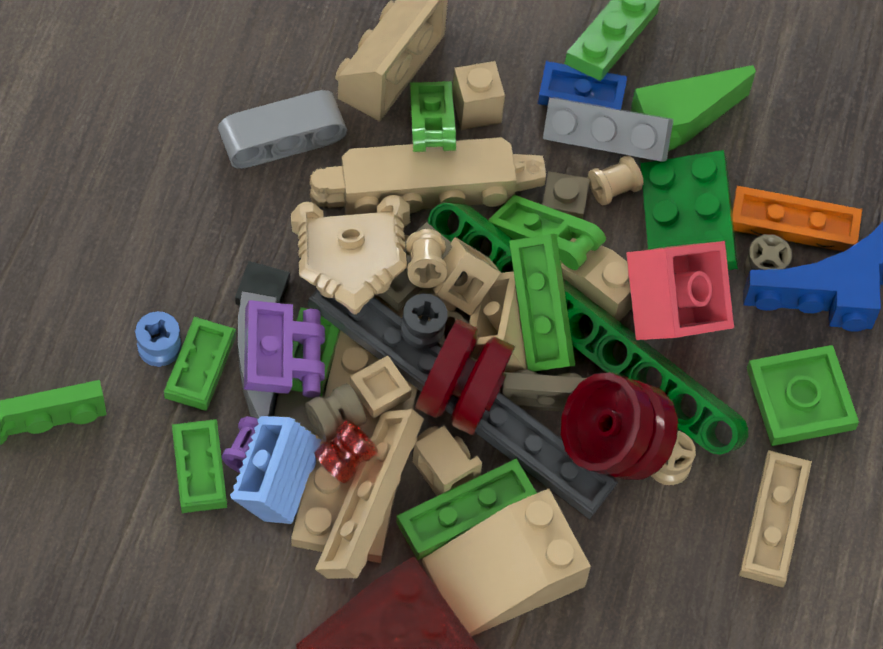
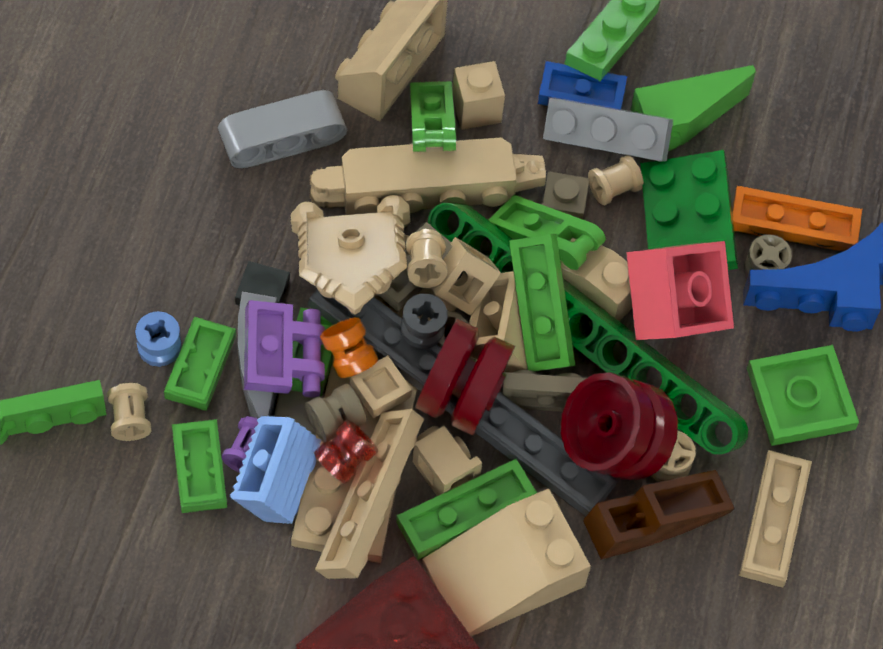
(129, 412): none -> tan bush
(349, 347): none -> orange wheel
(657, 513): none -> reddish brown slope

